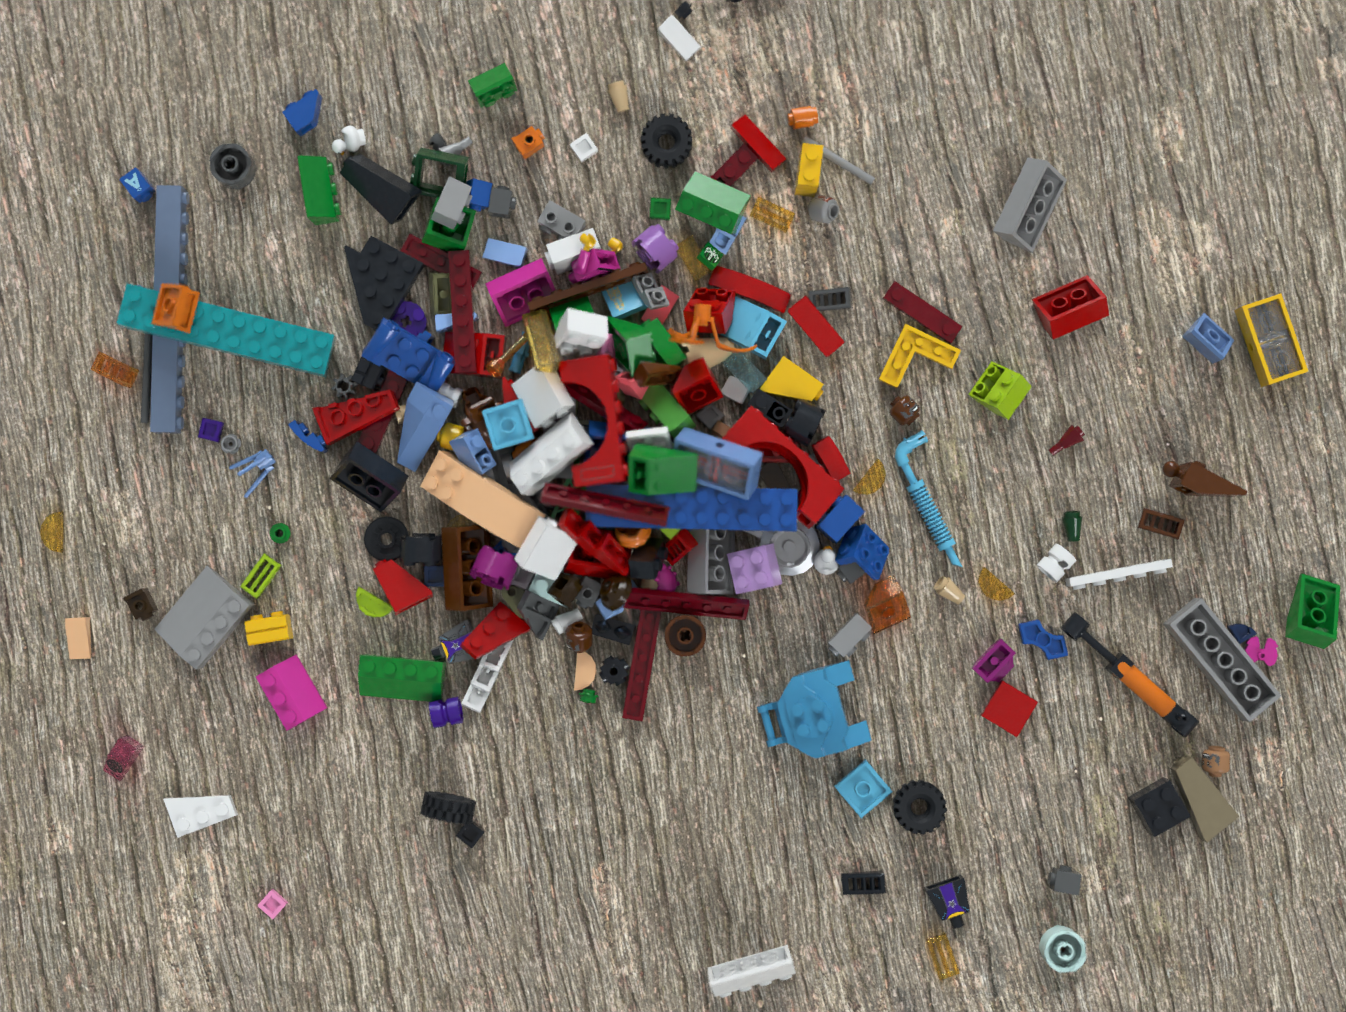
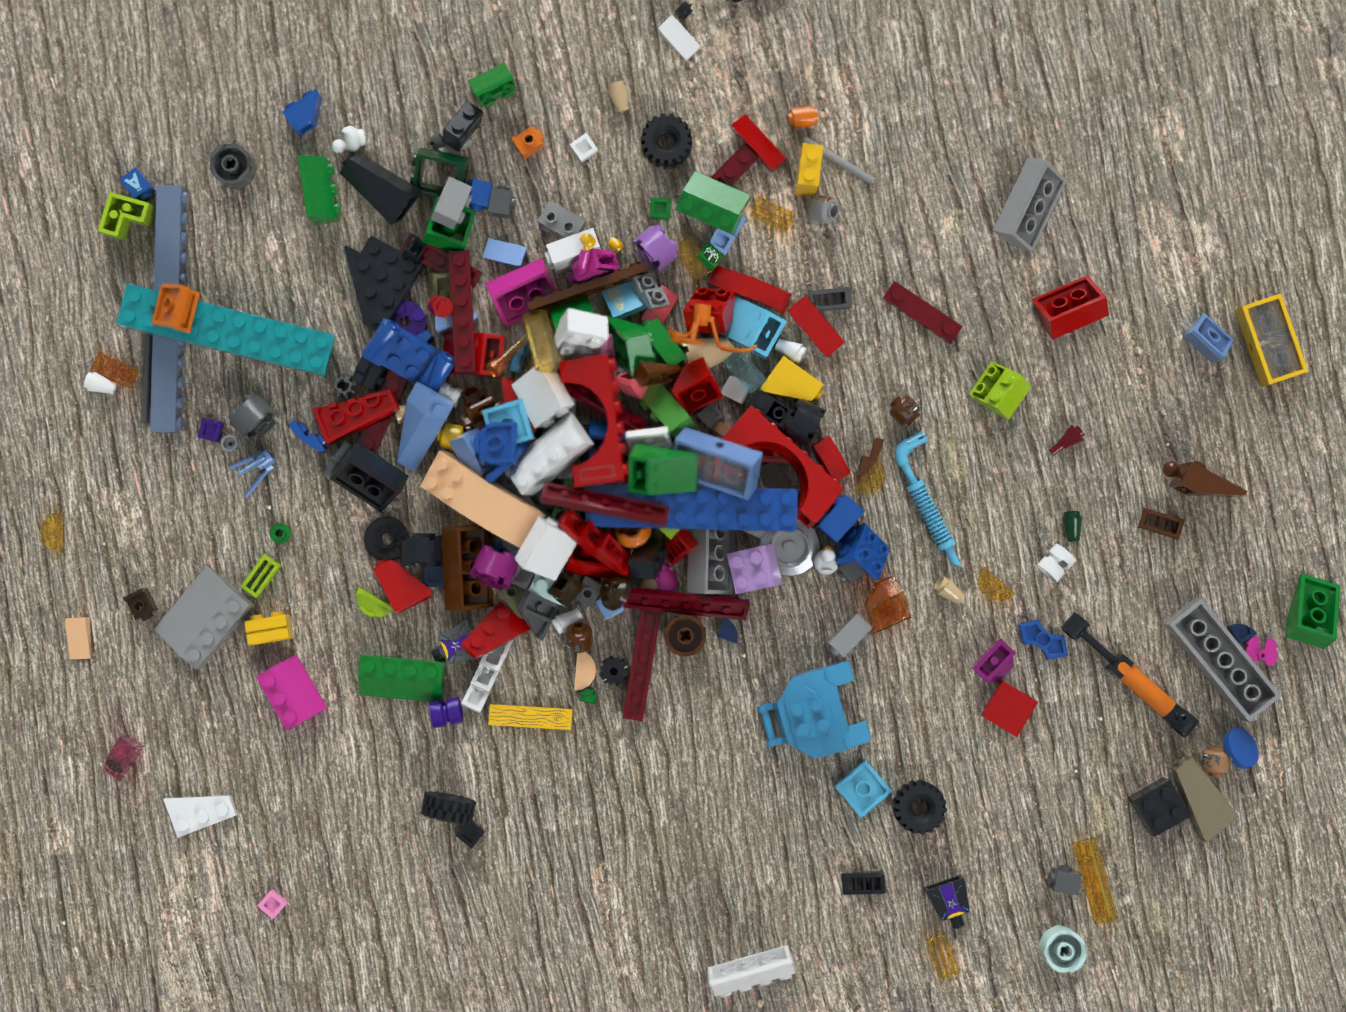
(97, 383): none -> white cone
(120, 213): none -> lime brick
(253, 418): none -> dark grey brick
(336, 458): none -> dark grey pin
(414, 249): none -> black slope
(440, 306): none -> red brick
(462, 126): none -> black brick
(497, 443): none -> blue tile
(497, 470): none -> blue tile
(530, 716): none -> yellow tile
(613, 629): black tile -> none
(728, 631): none -> dark blue tile
(791, 350): none -> white cone
(867, 462): none -> reddish brown slope
(916, 341): yellow plate -> none
(1095, 880): none -> clear yellow slope
(1118, 574): white plate -> none
(1241, 748): none -> blue tile

